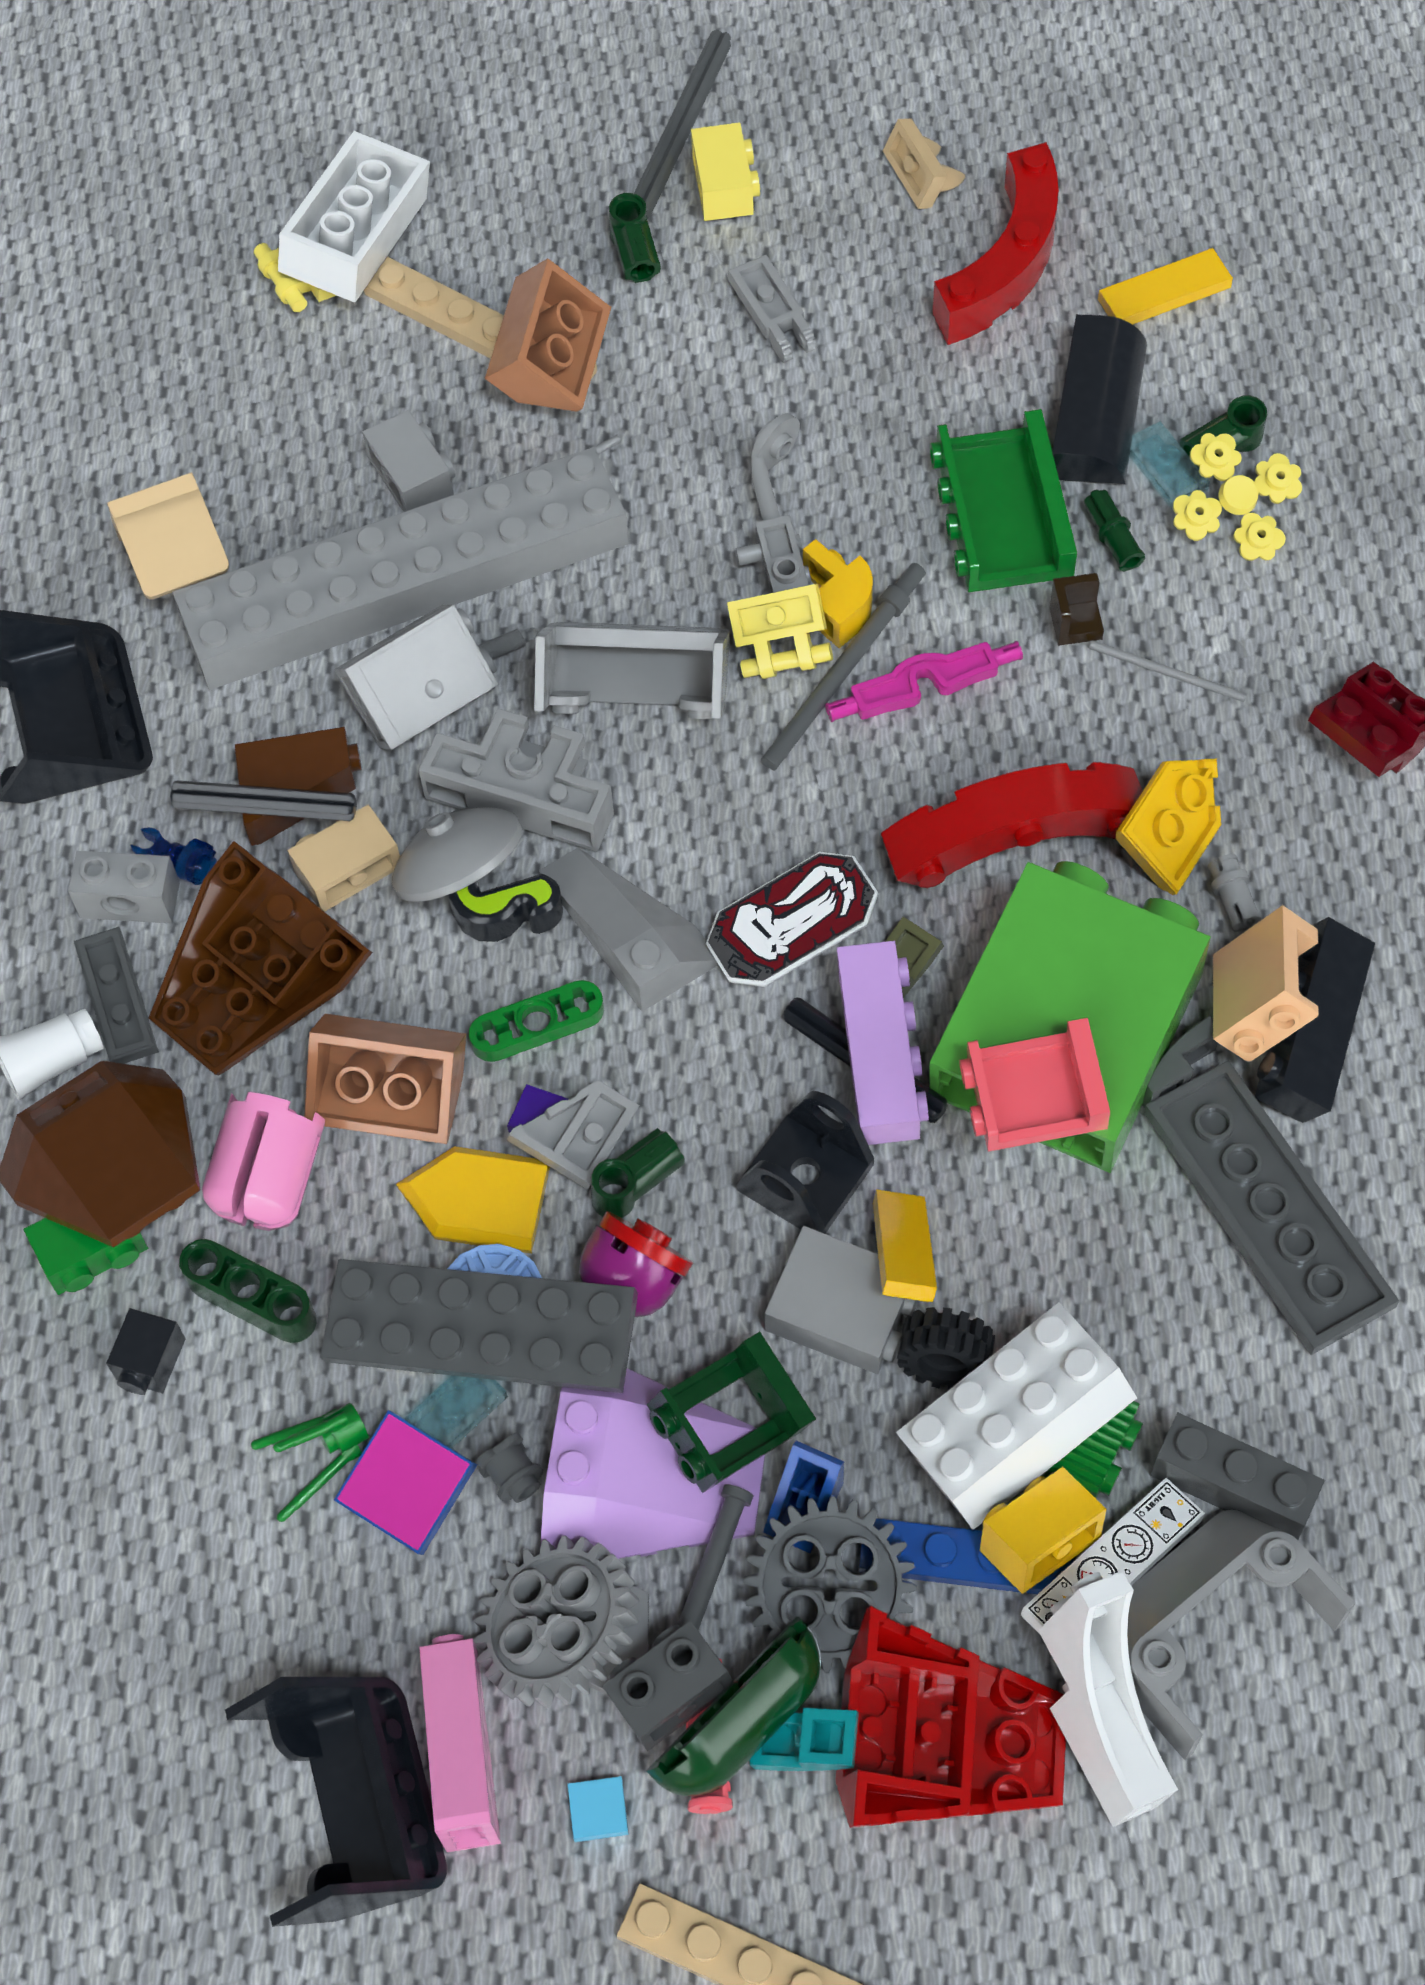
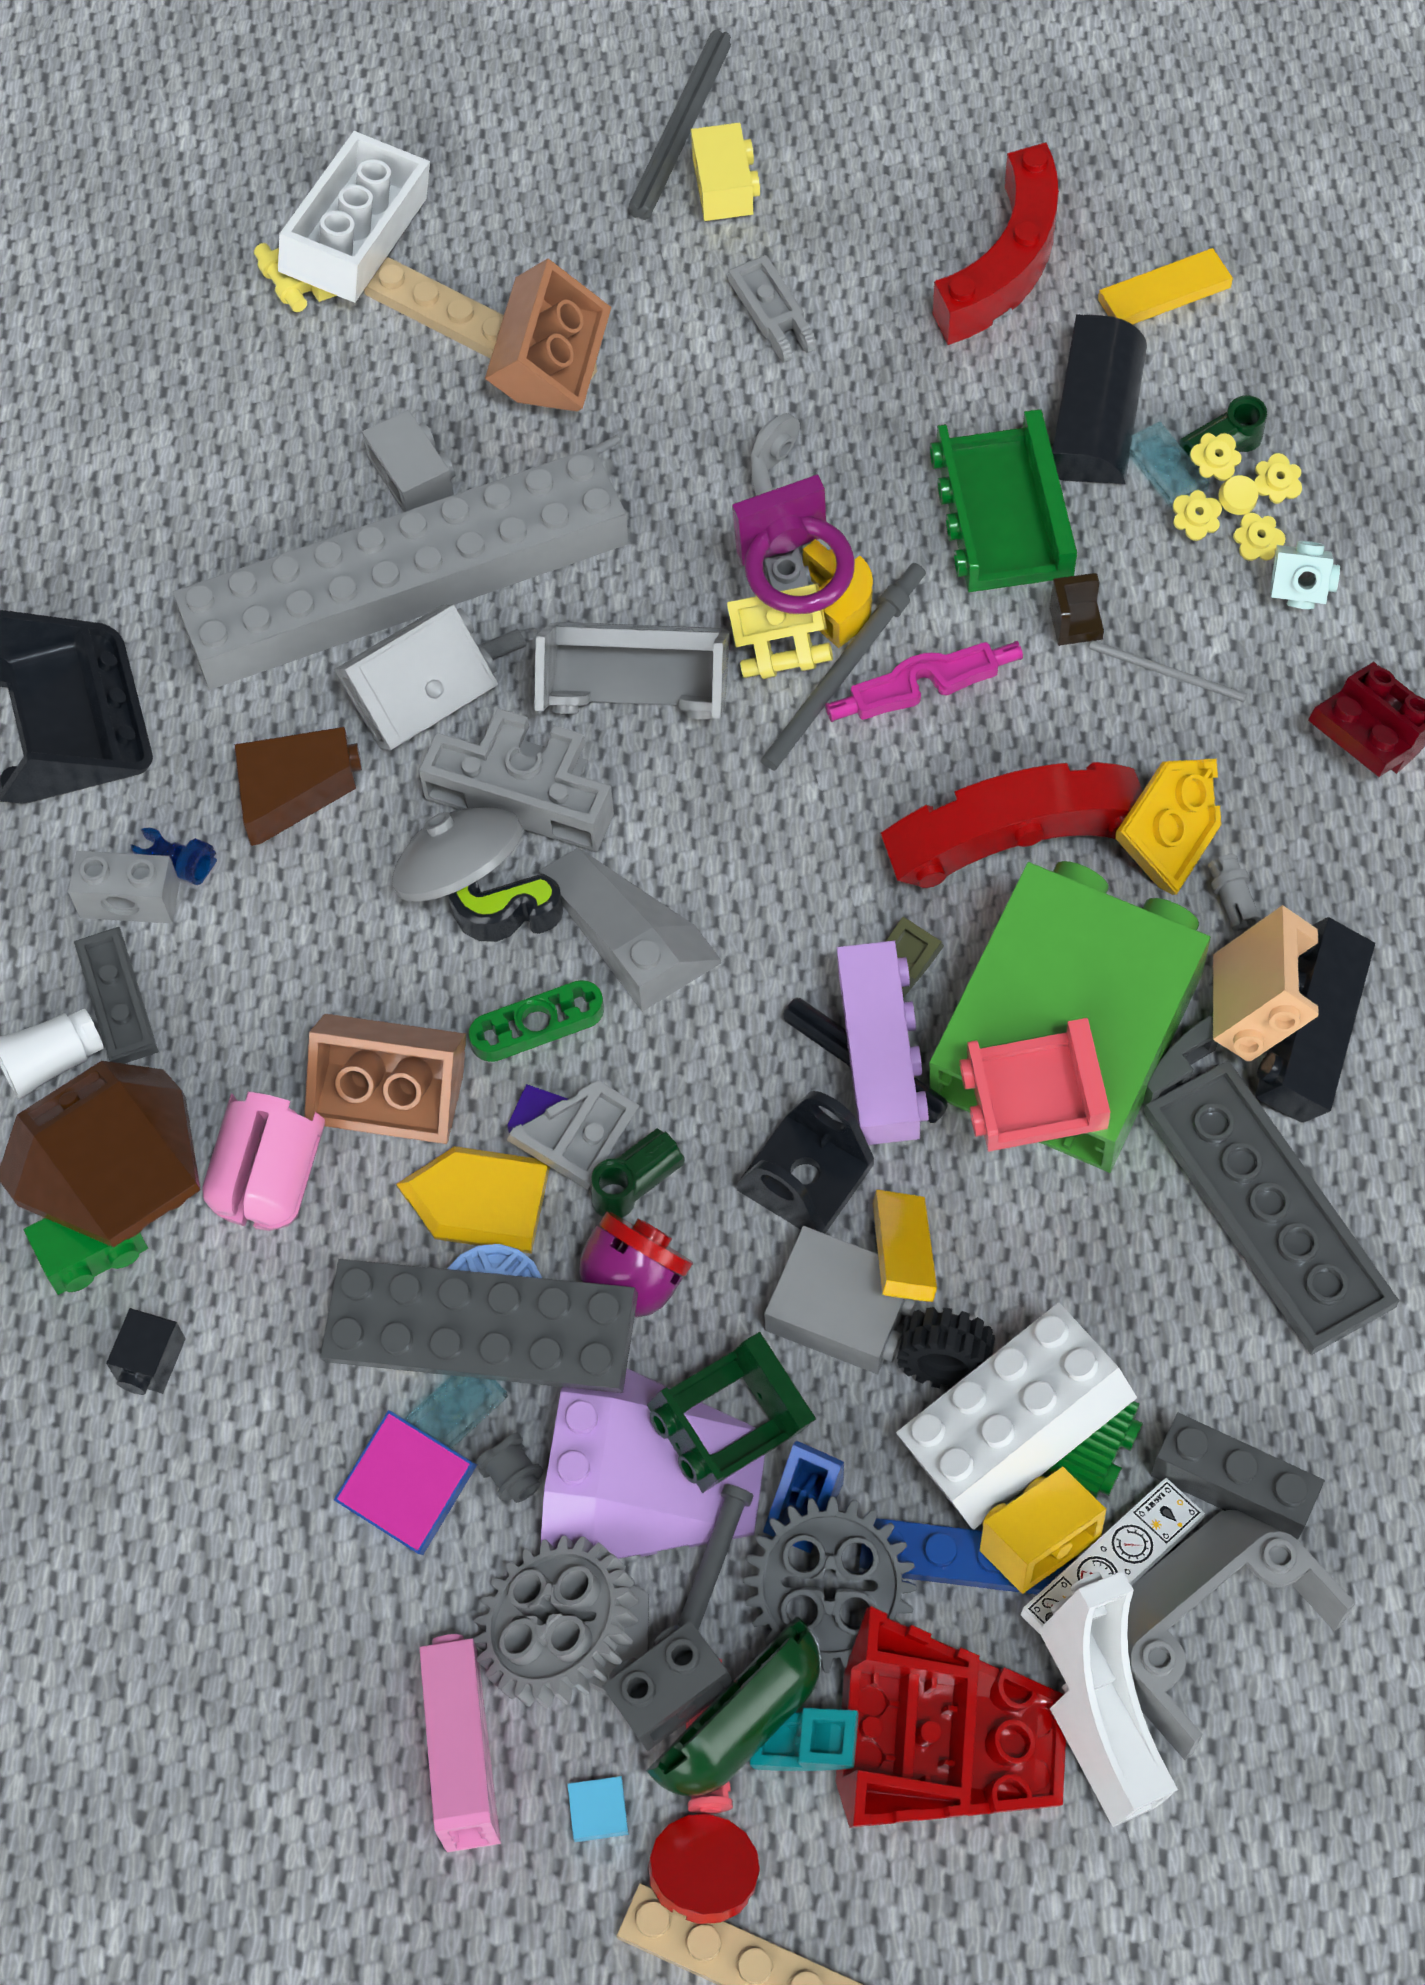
(168, 536): tan piece -> none
(237, 1272): dark green beam -> none
(250, 963): reddish brown wedge -> none
(263, 800): axle -> none
(337, 1429): green plant -> none
(344, 858): tan brick -> none
(367, 1790): black windscreen -> none
(633, 237): dark green piece -> none
(703, 1868): none -> red tile
(781, 523): none -> magenta tile
(792, 919): shield -> none
(917, 166): tan tile -> none
(1114, 530): dark green axle -> none
(1292, 562): none -> light aqua brick

